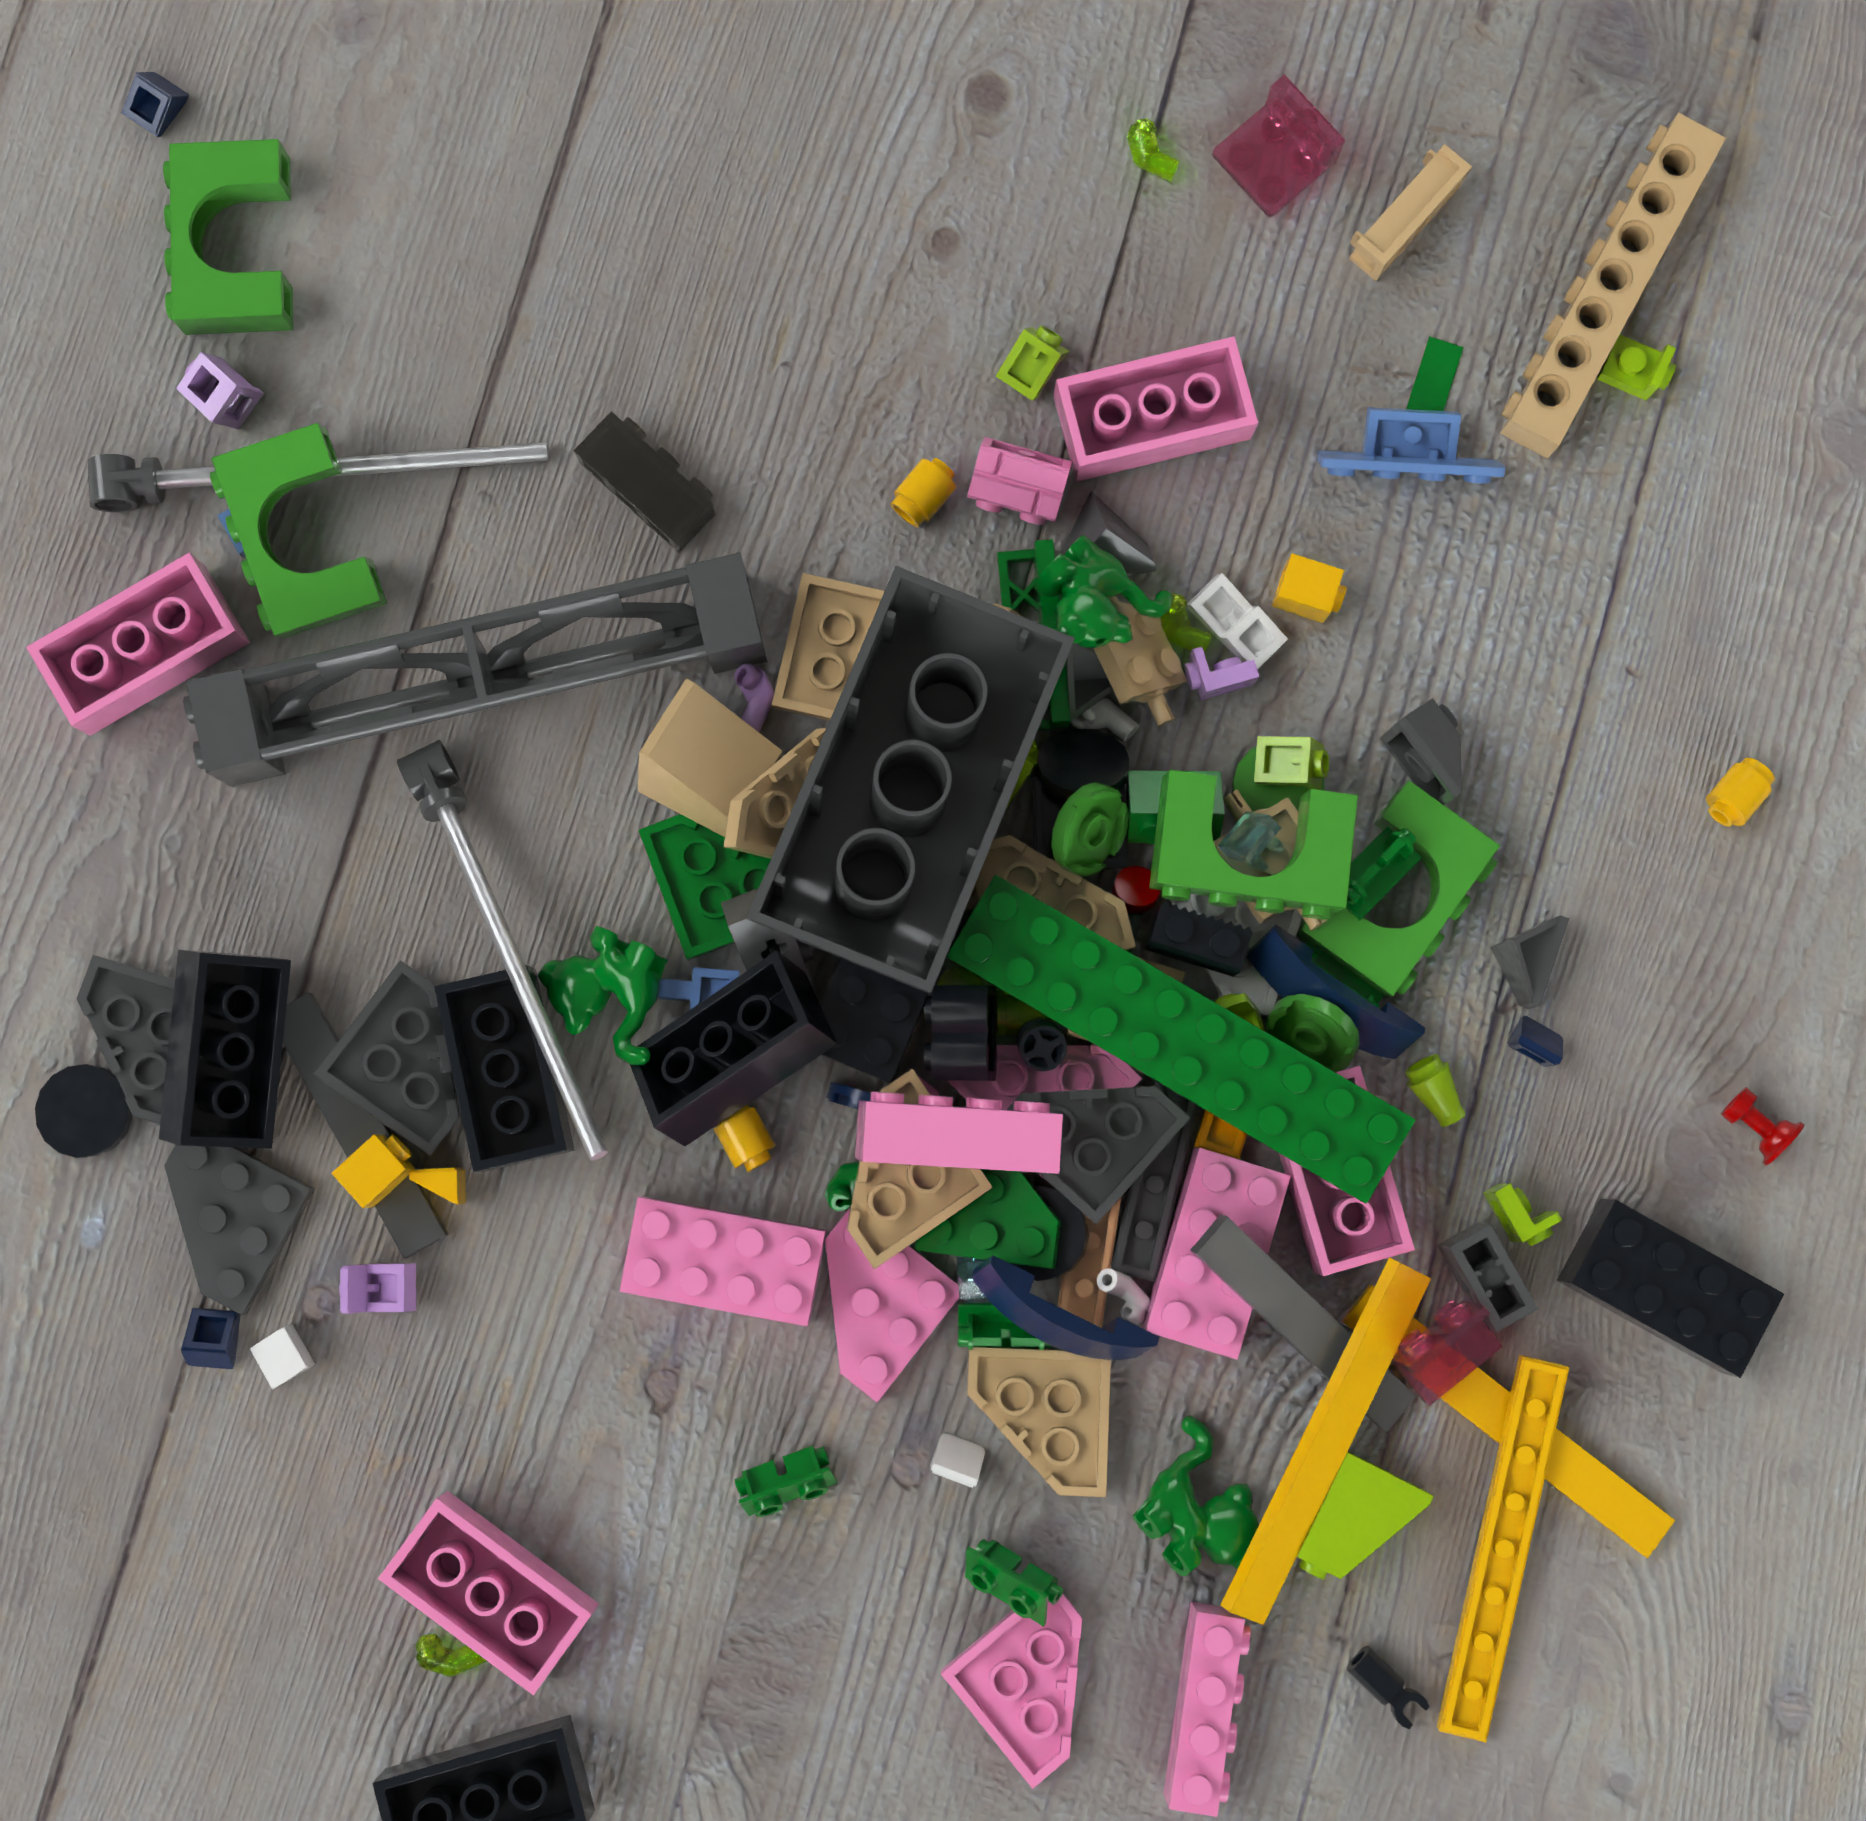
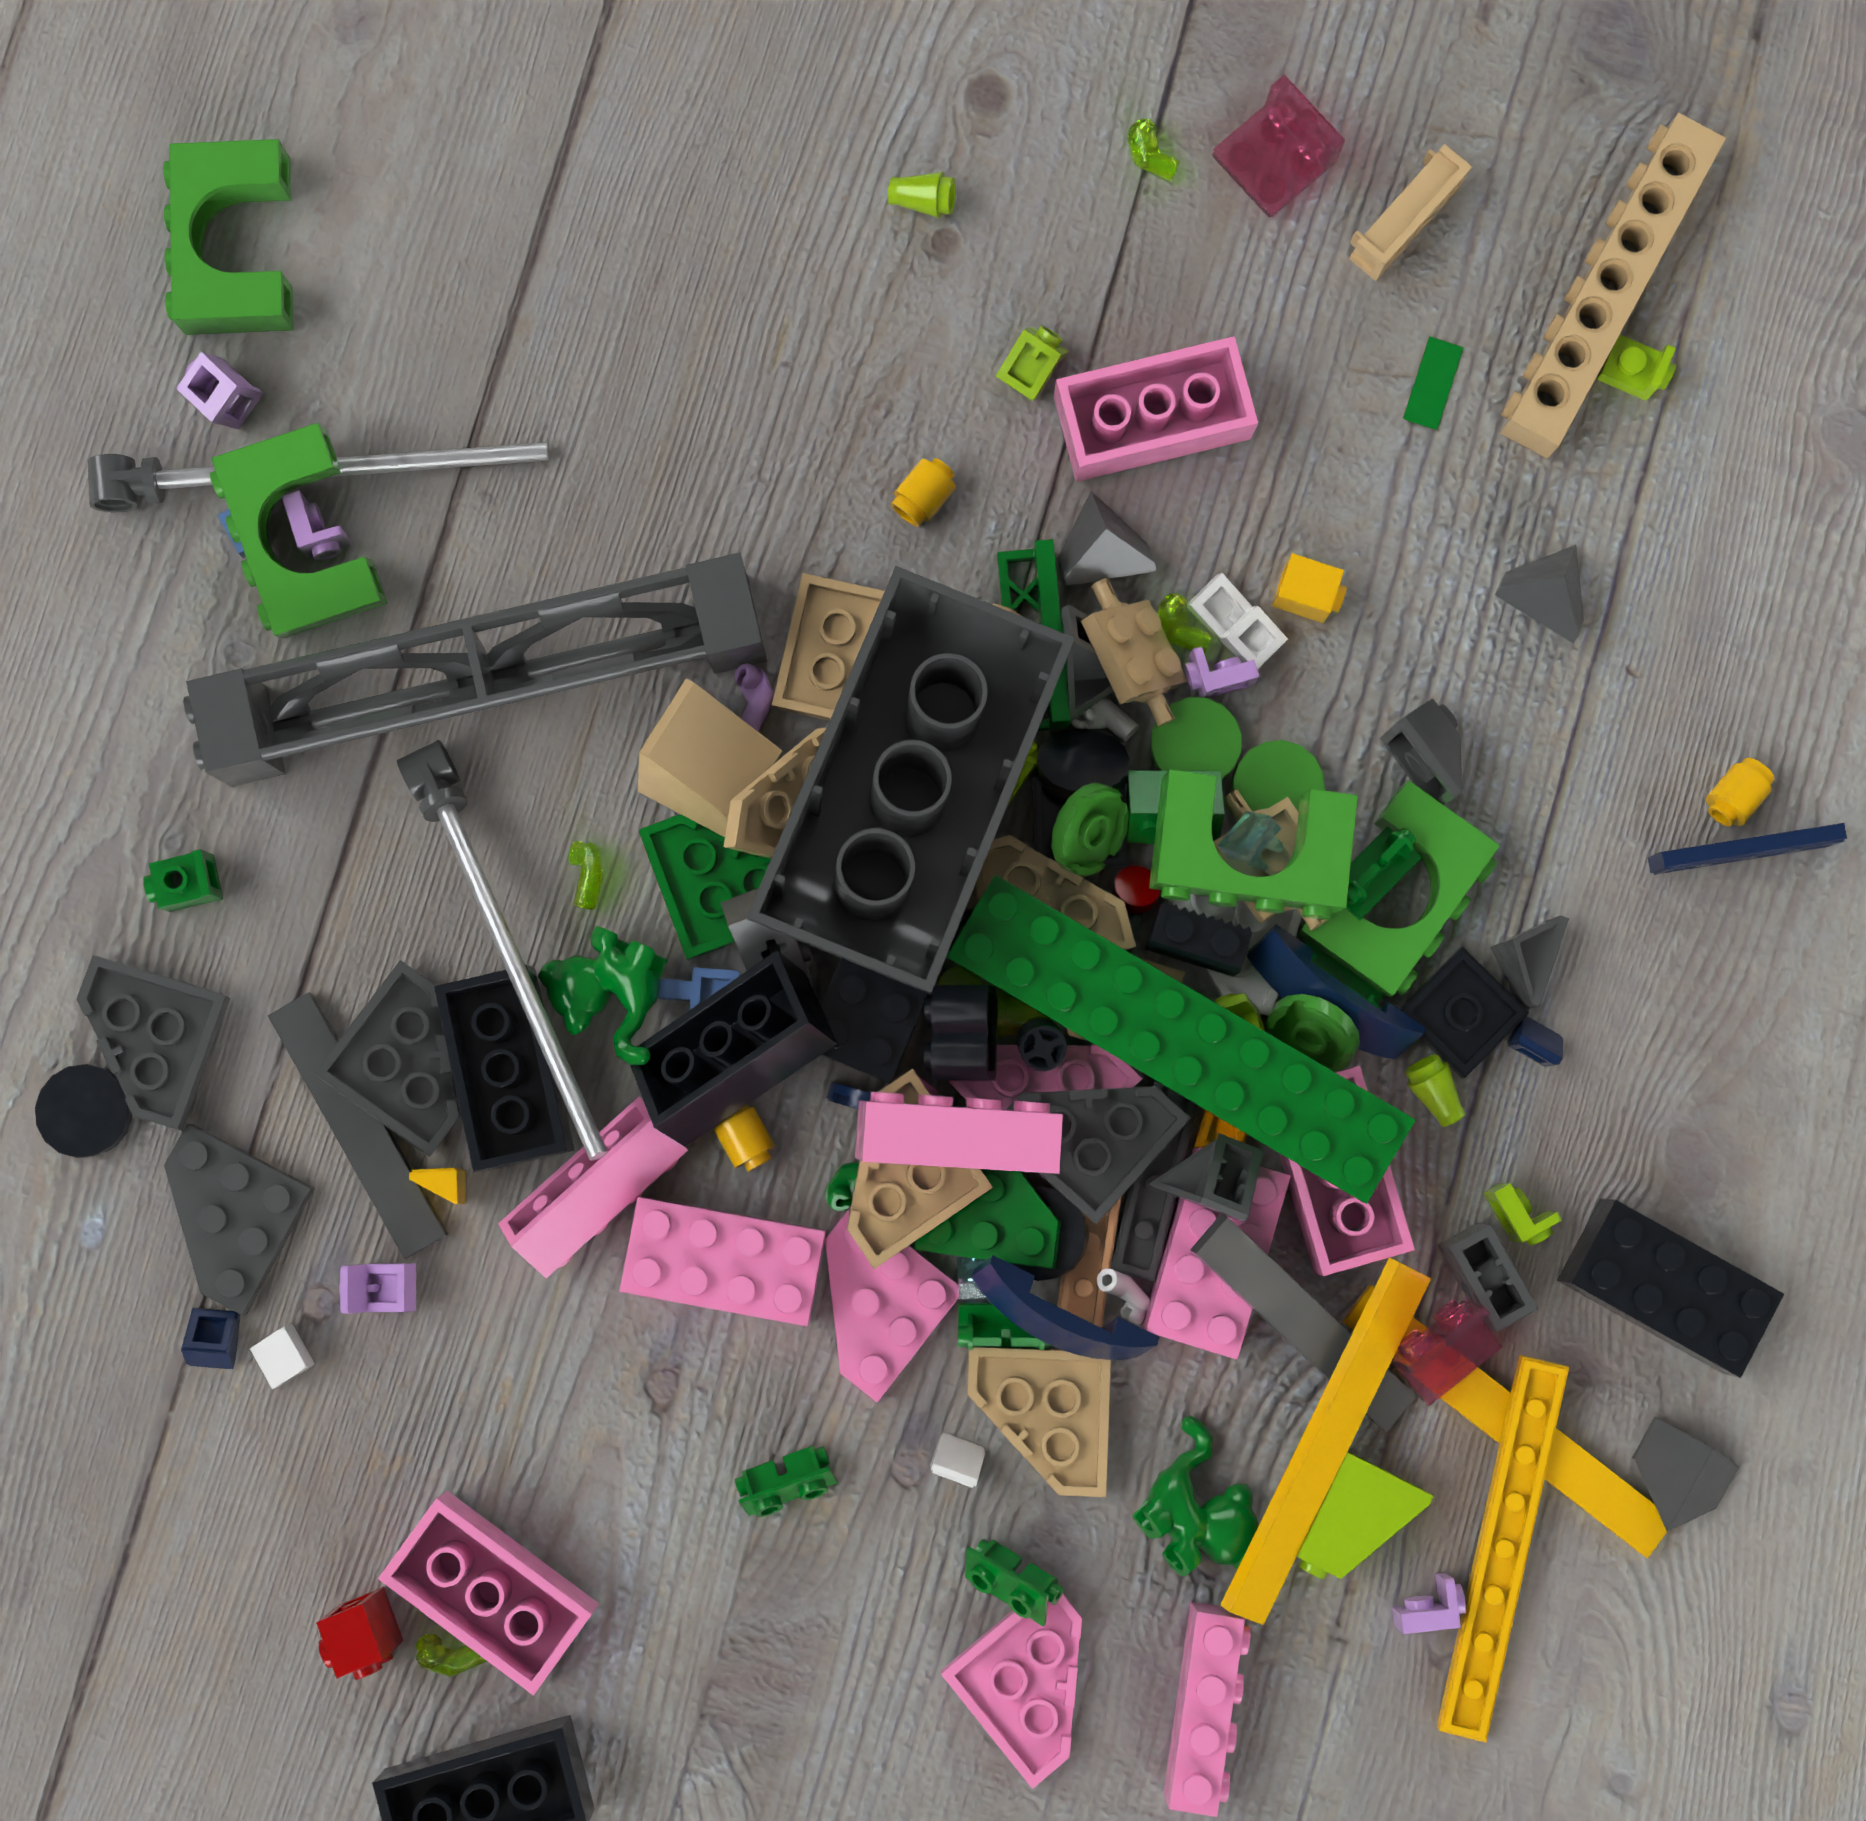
(138, 644): bright pink brick -> none
(153, 102): dark blue slope -> none
(198, 886): none -> green brick
(224, 1050): black brick -> none
(305, 524): none -> lavender bracket
(359, 1635): none -> red brick
(374, 1169): yellow brick -> none
(588, 1193): none -> bright pink brick
(591, 873): none -> clear neon green arm
(646, 480): clear smoke brick -> none
(924, 193): none -> lime cone
(1019, 481): bright pink brick -> none
(1086, 582): green animal -> none
(1198, 739): none -> bright green tile
(1216, 1177): none -> dark grey slope
(1290, 761): lime bracket -> none
(1384, 1683): black bar -> none
(1414, 443): medium blue bracket -> none
(1425, 1615): none -> lavender bracket
(1463, 1012): none -> black plate
(1548, 592): none -> dark grey slope
(1681, 1473): none -> dark grey slope
(1747, 849): none -> dark blue tile
(1774, 1137): red piece -> none

